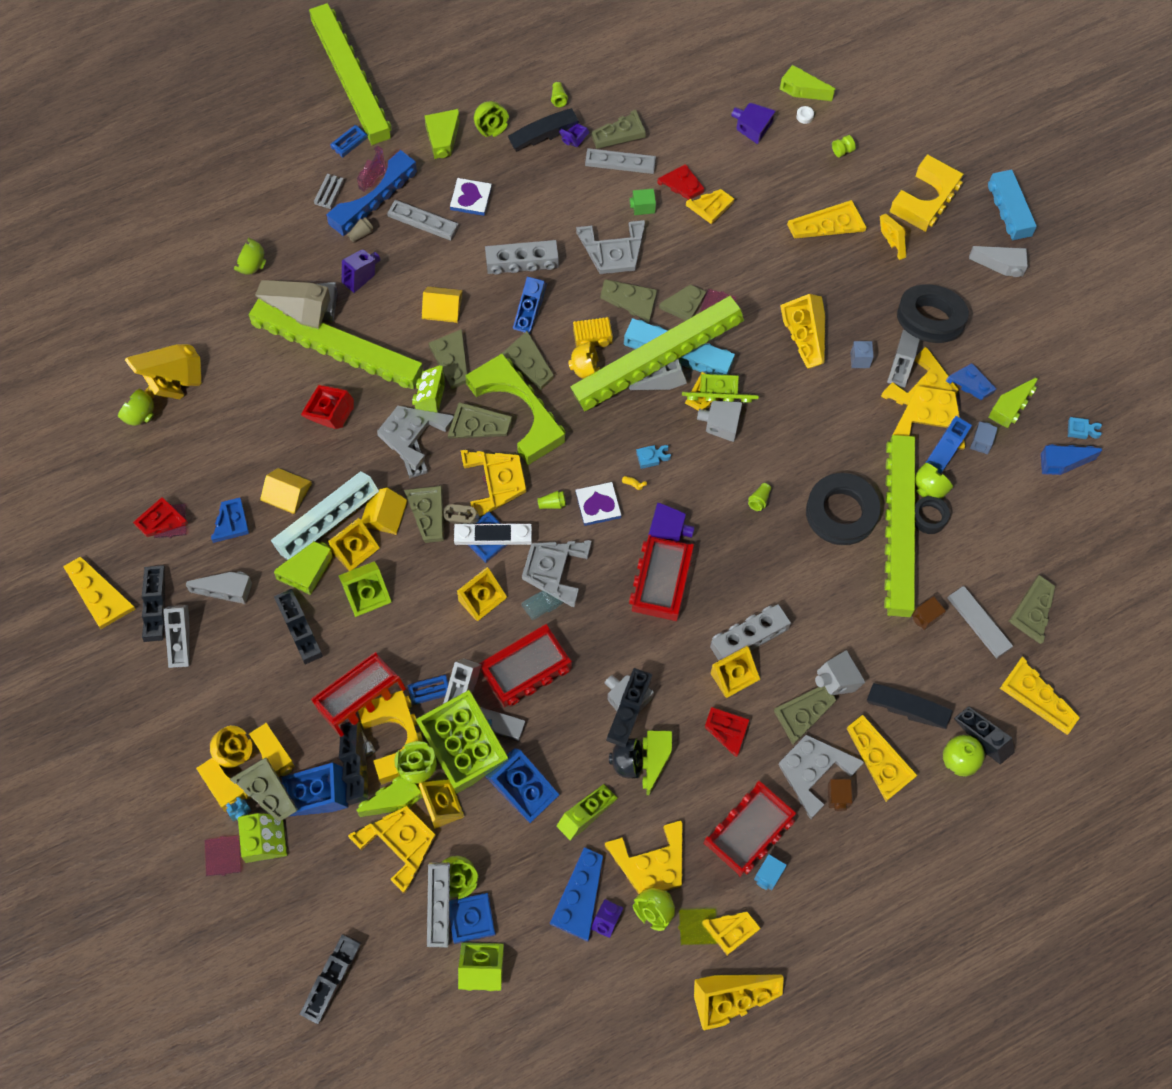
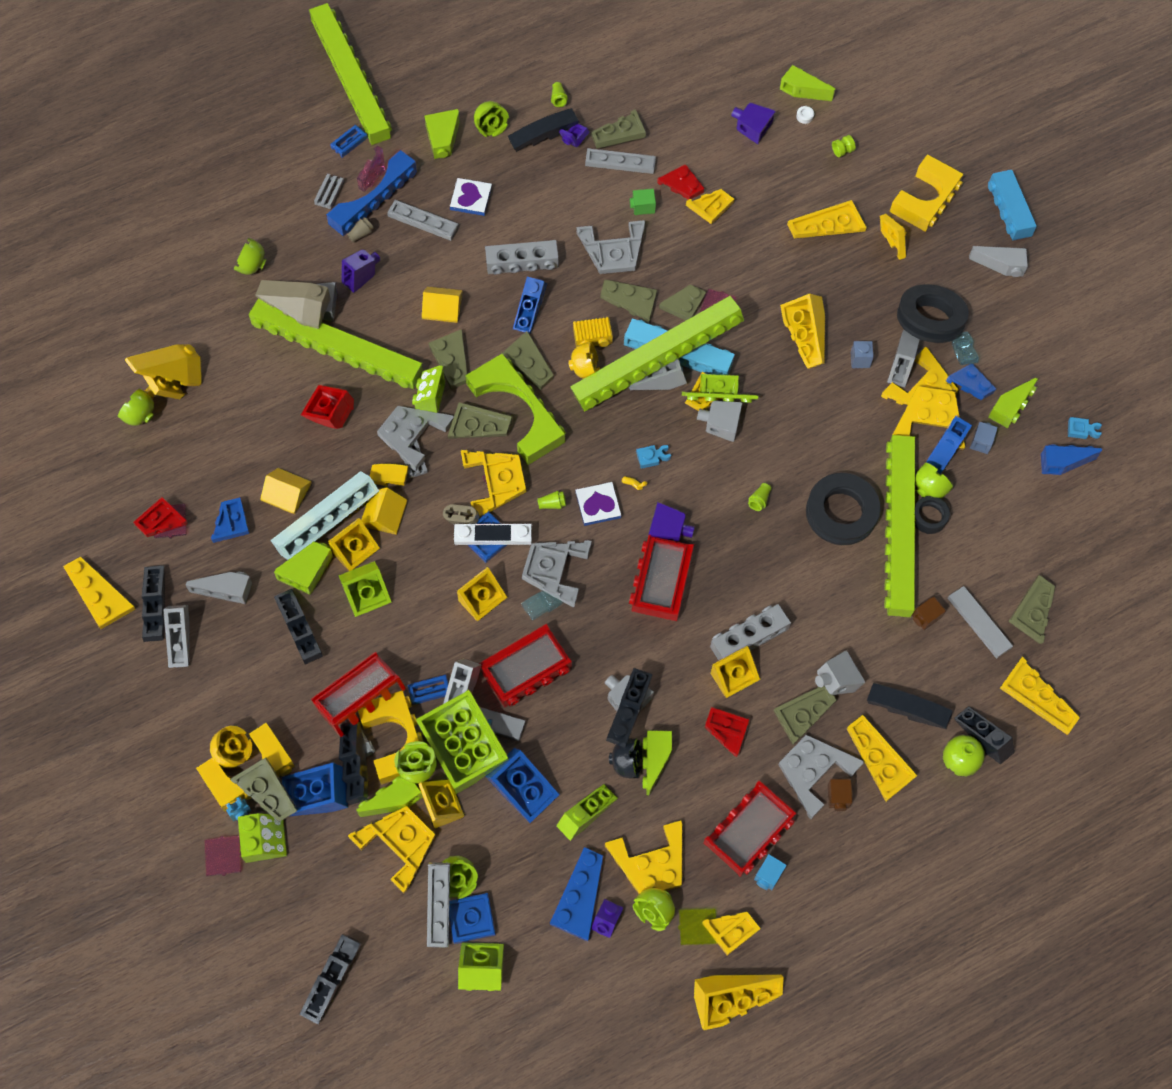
(389, 473): none -> yellow slope
(428, 512): olive wing -> none
(964, 349): none -> clear light blue slope

